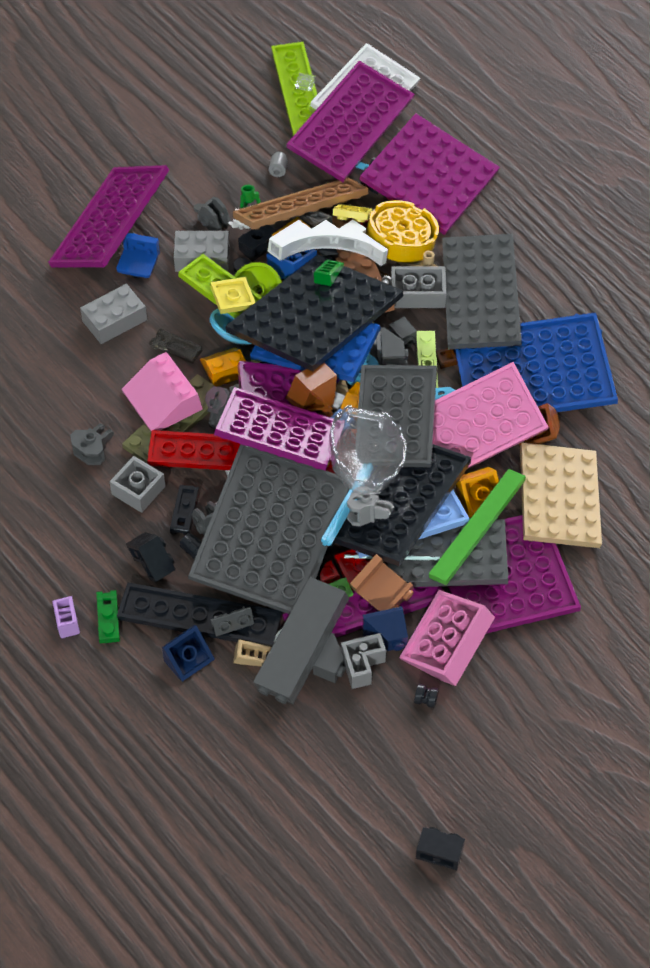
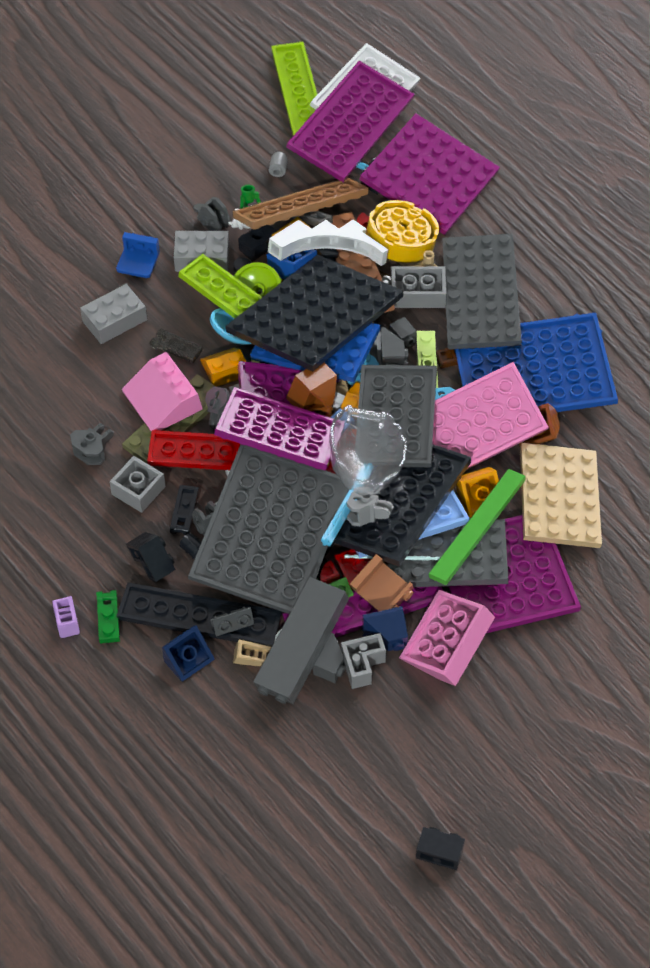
(109, 216): magenta plate -> none
(232, 295): light yellow plate -> none
(305, 82): clear tile -> none
(327, 272): green slope -> none
(359, 214): light yellow plate -> none
(430, 698): black wheel -> none

